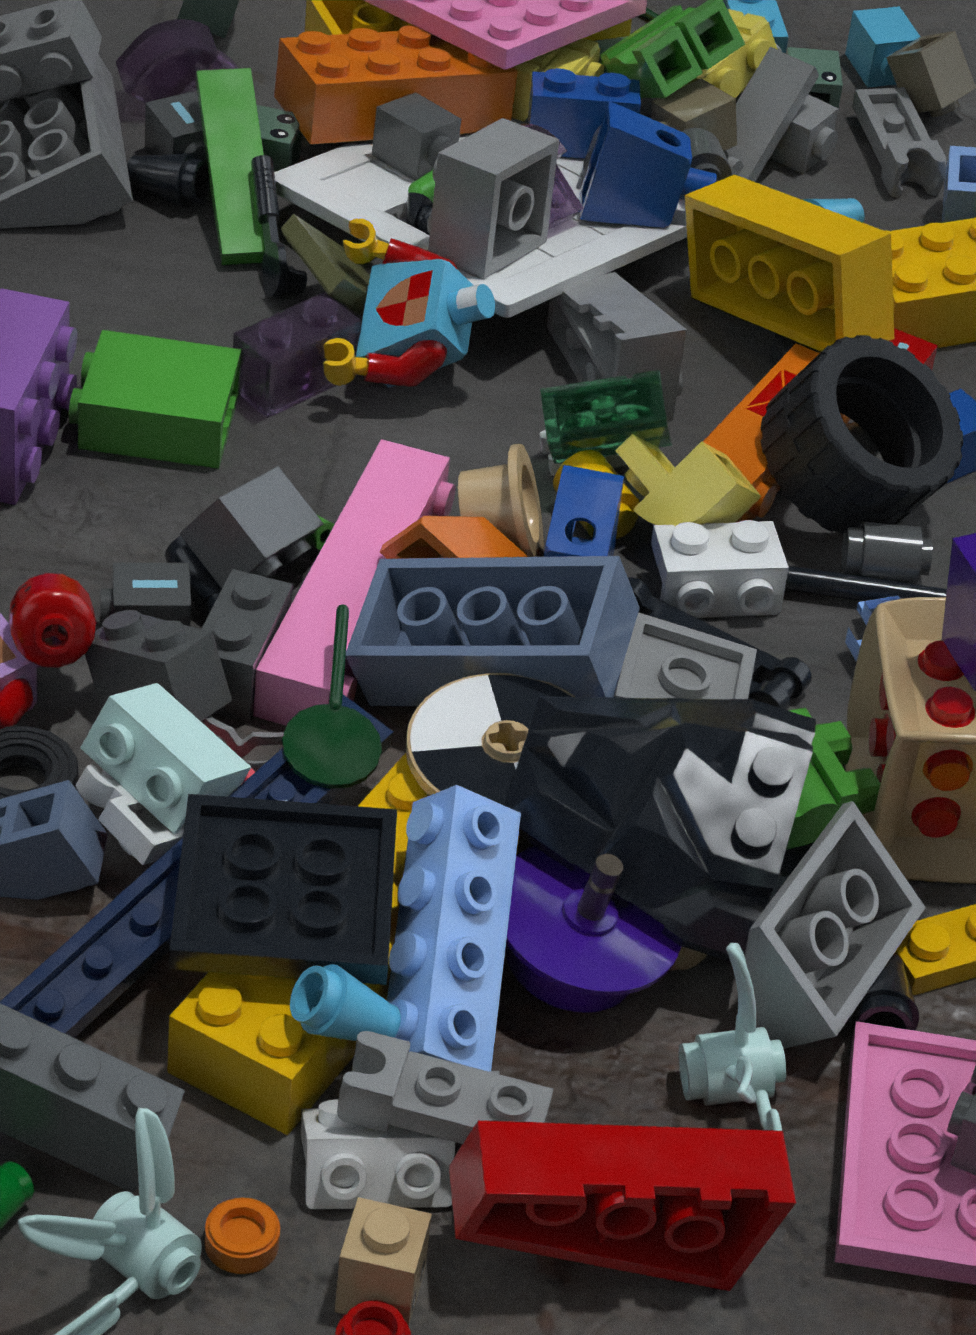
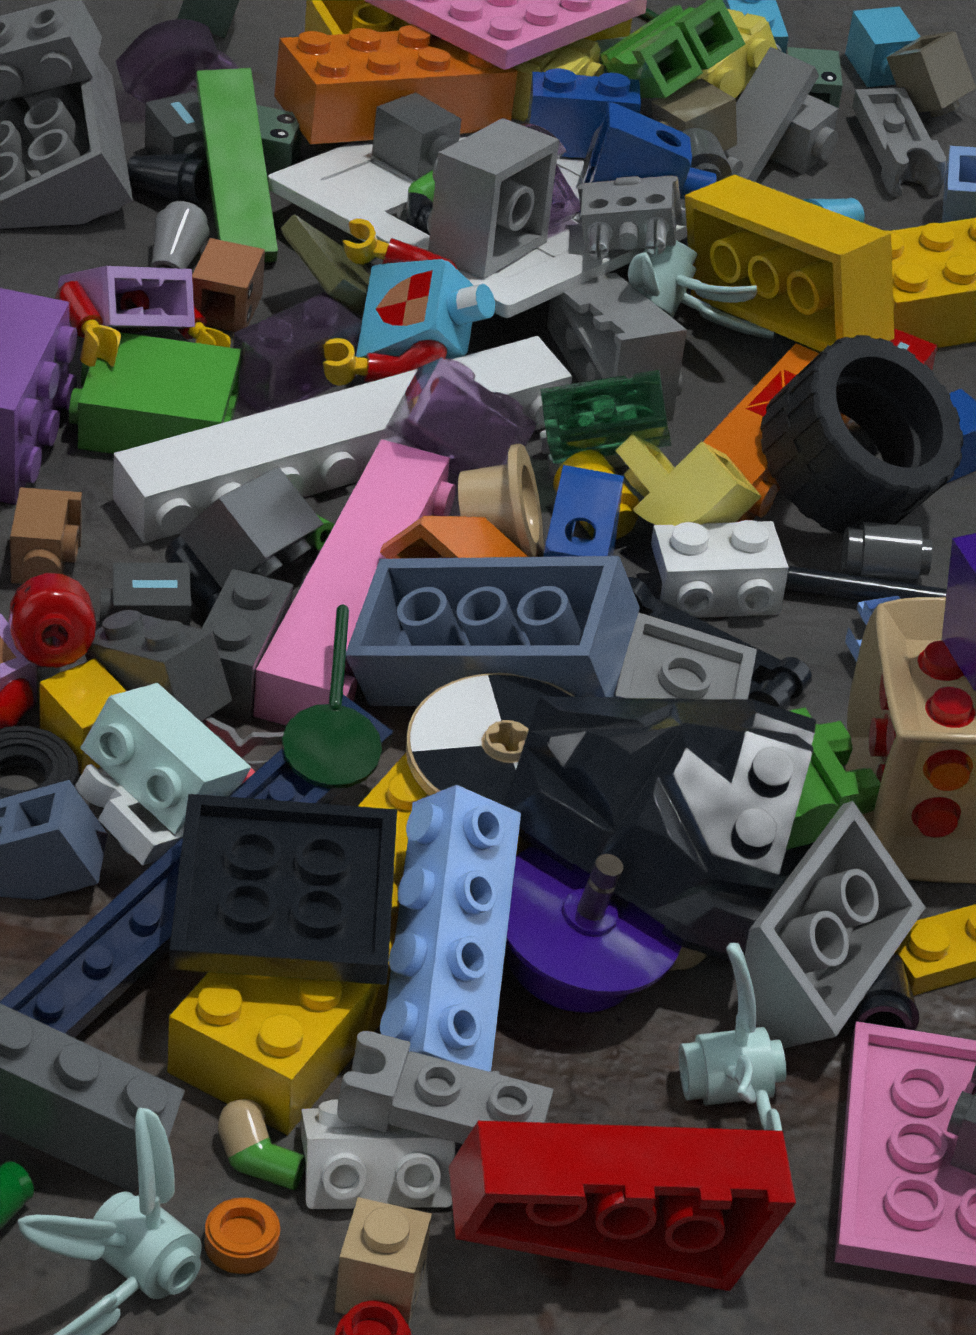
(44, 532): none -> medium nougat brick
(73, 702): none -> yellow brick
(132, 302): none -> torso
(178, 235): none -> light grey cone
(228, 284): none -> nougat brick
(250, 1147): none -> arm
(277, 275): black piece -> none
(313, 441): none -> white brick
(340, 1006): medium azure cone -> none
(459, 417): none -> clear purple brick
(629, 214): none -> light grey piece
(668, 276): none -> light aqua plant

